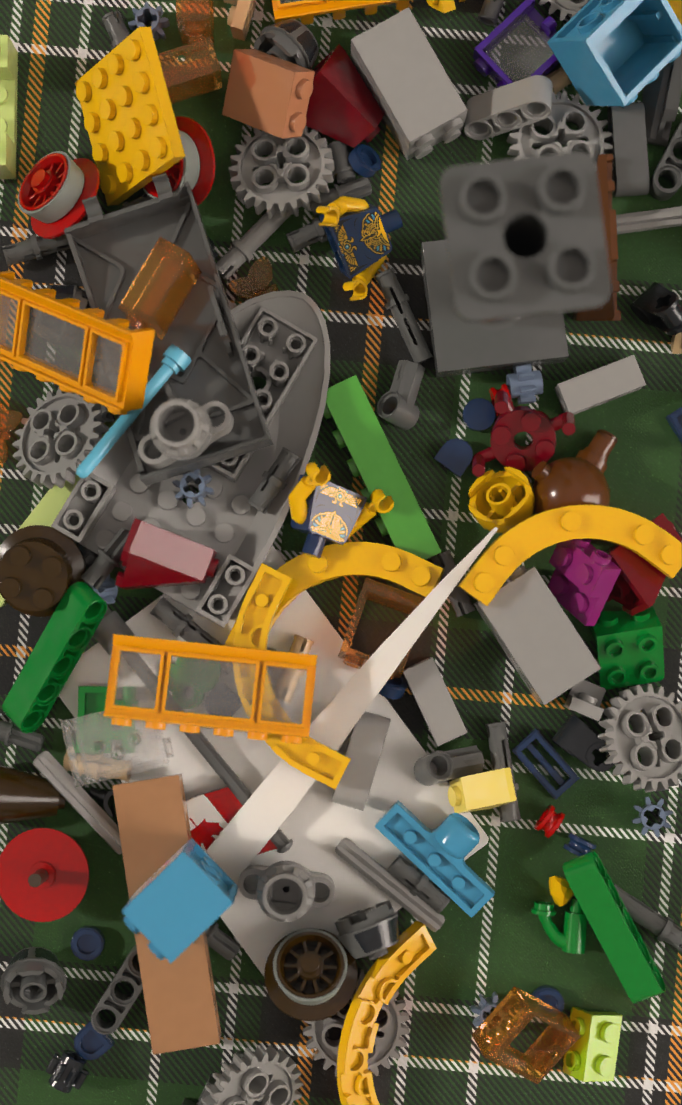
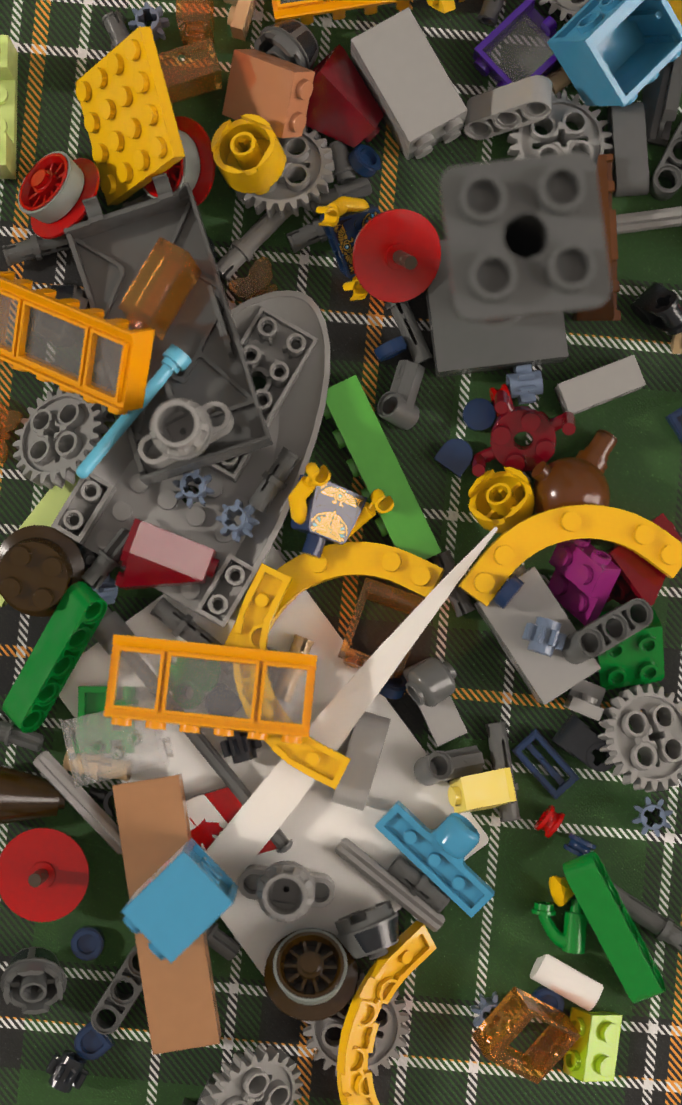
(228, 521): none -> sand blue gear
(240, 747): none -> black gear
(248, 154): none -> yellow brick
(390, 349): none -> dark blue tile
(396, 255): none -> red piece
(431, 682): none -> dark grey head
(508, 592): none -> dark blue tile
(544, 636): none -> sand blue gear
(566, 981): none -> white brick
(619, 626): none -> dark grey beam

